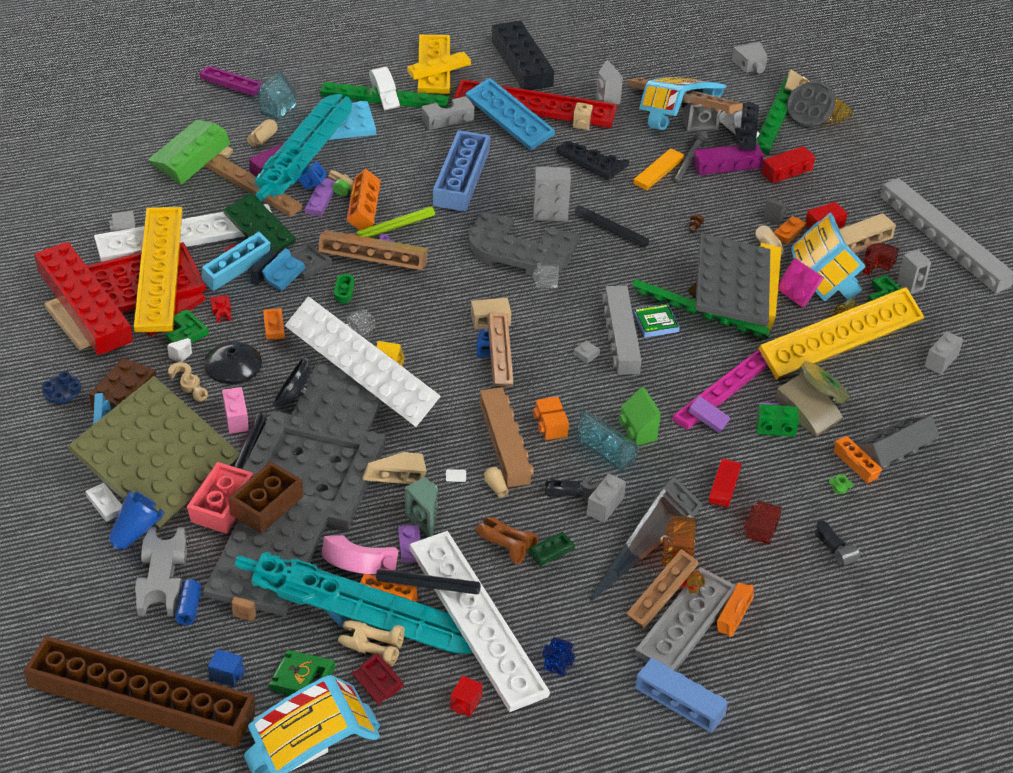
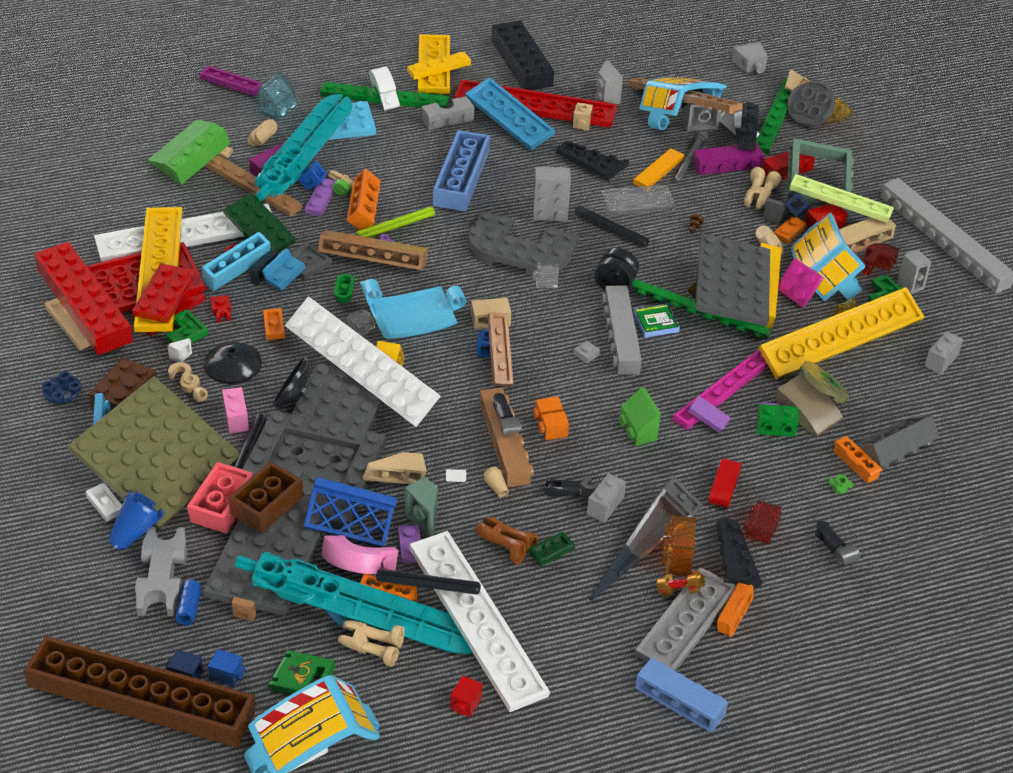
(122, 221): light grey brick -> none
(164, 293): none -> red plate
(185, 664): none -> dark blue brick
(354, 495): none -> blue fence
(378, 679): dark red plate -> none
(413, 312): none -> medium azure panel
(508, 423): none -> piece
(558, 656): clear blue brick -> none
(606, 441): clear light blue slope -> none
(616, 268): none -> black wheel
(638, 200): none -> clear tile
(662, 588): medium nougat plate -> none
(736, 555): none -> black wing
(760, 193): none -> tan piece
(797, 205): none -> dark blue brick
(821, 151): none -> sand green window
(841, 198): none -> yellowish green plate

